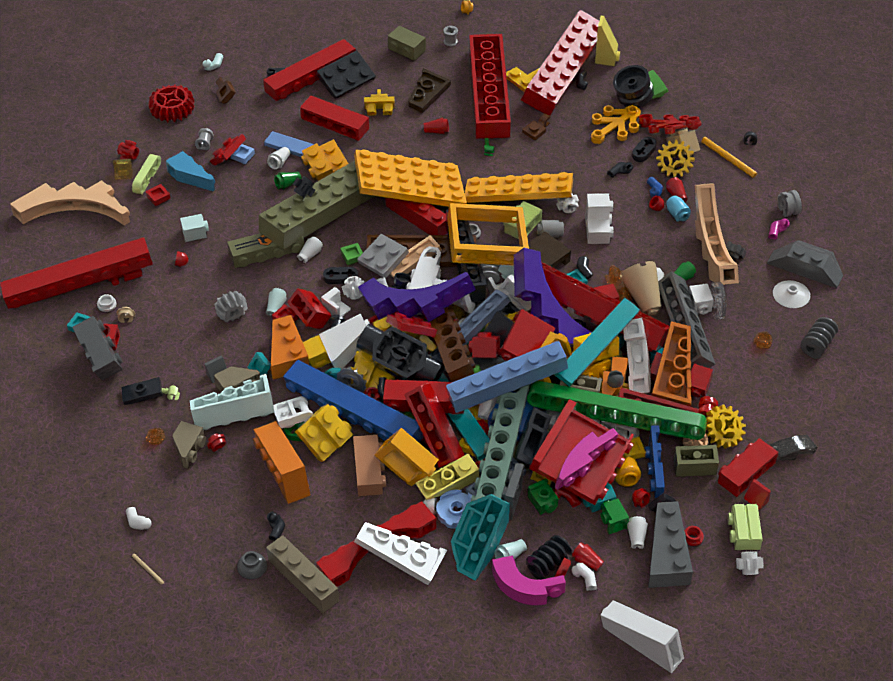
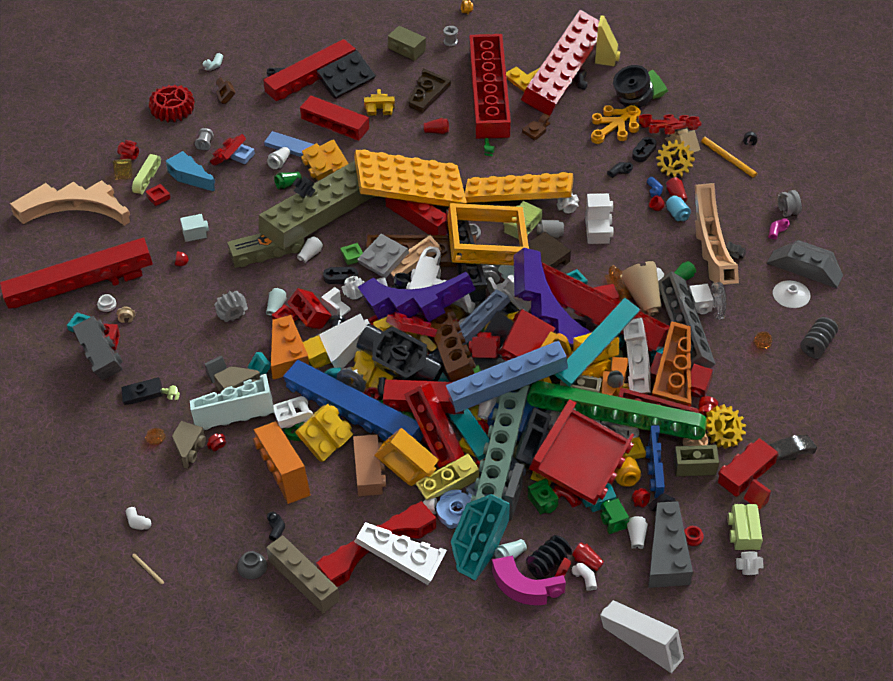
(582, 266): black arm -> none
(582, 455): dark pink slope -> none

